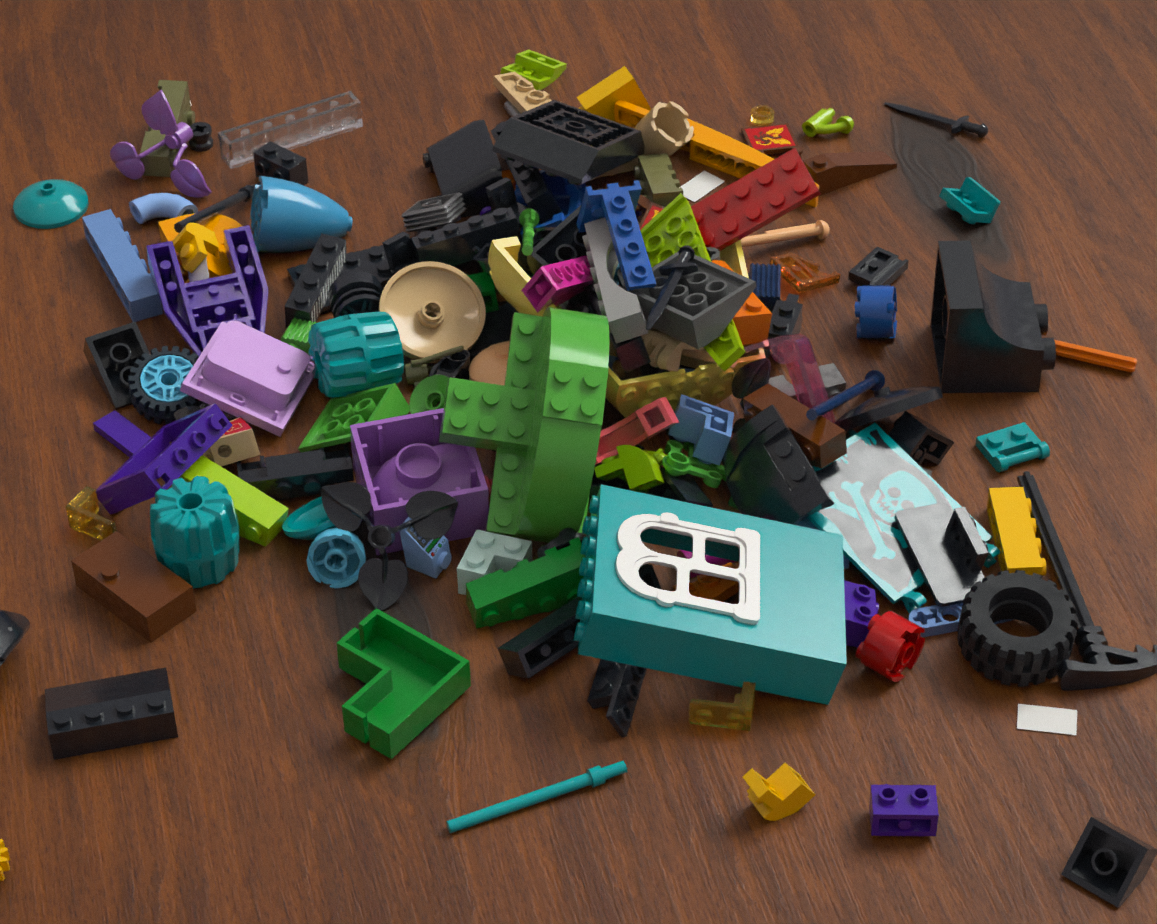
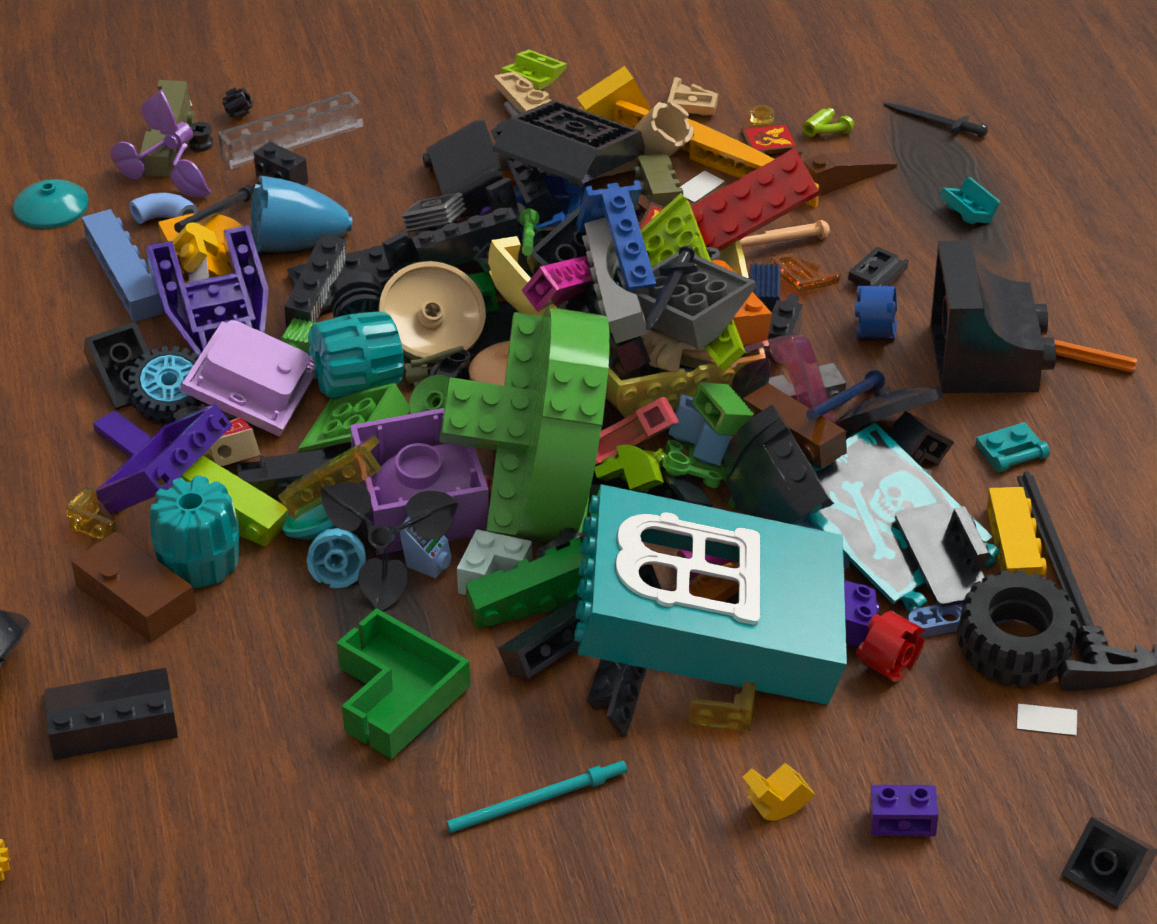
(237, 102): none -> black gear
(350, 466): none -> clear yellow fence
(693, 99): none -> tan wing
(721, 407): none -> bright green brick

